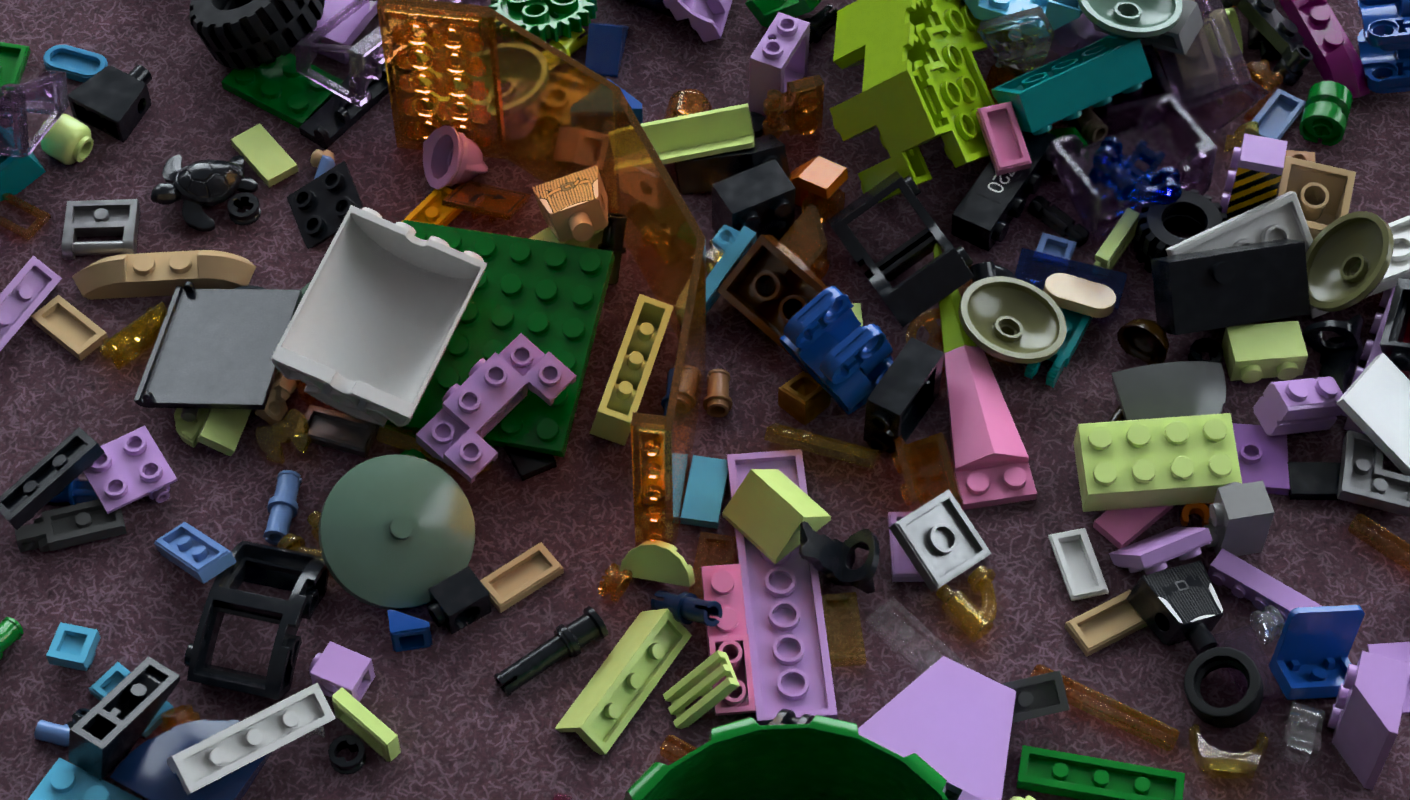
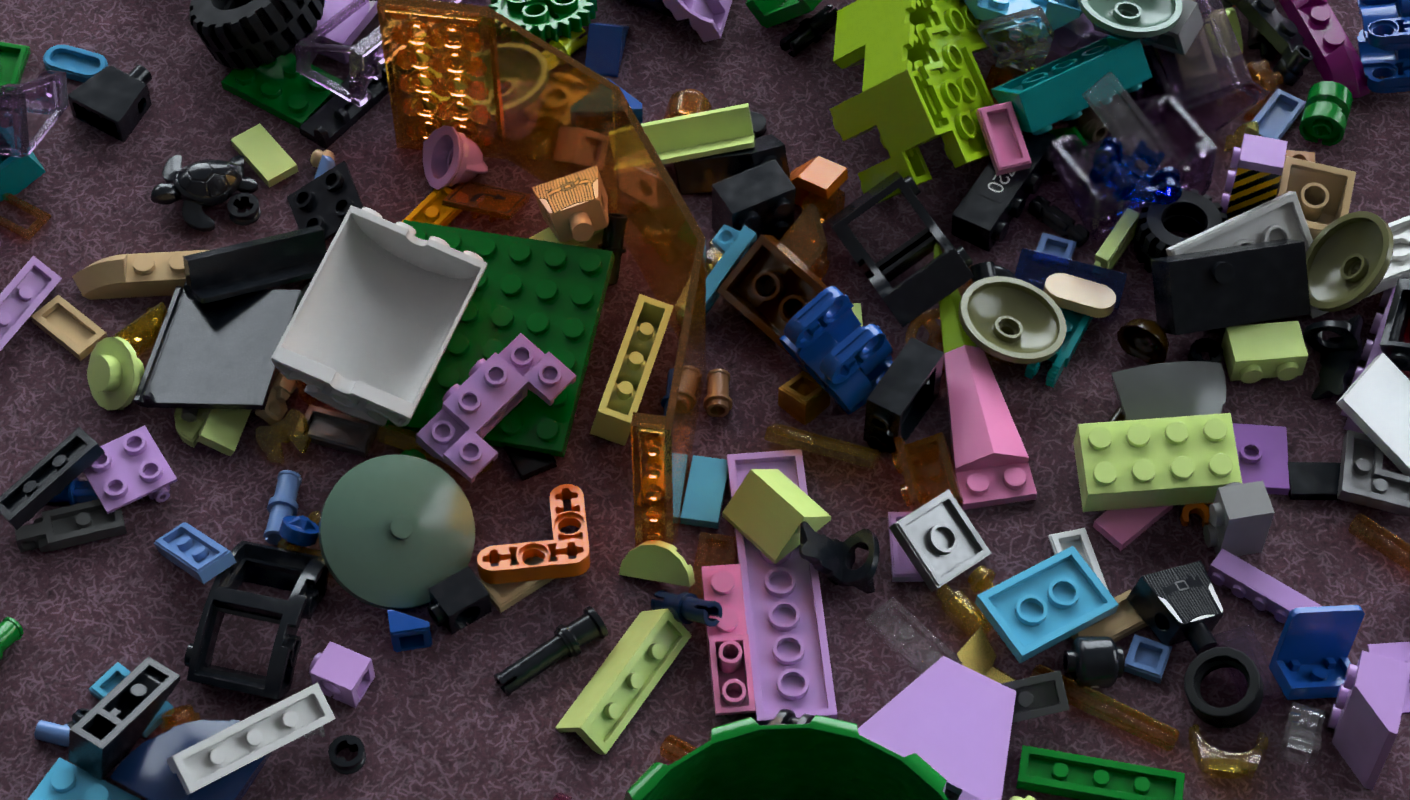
(68, 140): yellowish green head -> none
(73, 646): medium azure tile -> none
(100, 218): flat silver plate -> none
(114, 373): none -> yellowish green piece
(255, 264): none -> black panel
(299, 530): none -> blue tile
(365, 725): yellowish green tile -> none
(561, 546): none -> orange beam
(615, 582): clear orange bush -> none
(698, 684): yellowish green tile -> none
(778, 59): lavender window -> none
(802, 106): clear orange plate -> none
(843, 629): clear yellow tile -> none
(980, 657): none -> clear yellow sticker
(1046, 604): none -> medium azure plate
(1094, 661): none -> black head
(1124, 118): none -> clear tile
(1147, 658): none -> medium blue tile
(1154, 551): lavender tile -> none
(1267, 623): clear bush -> none
(1298, 406): lavender brick -> none

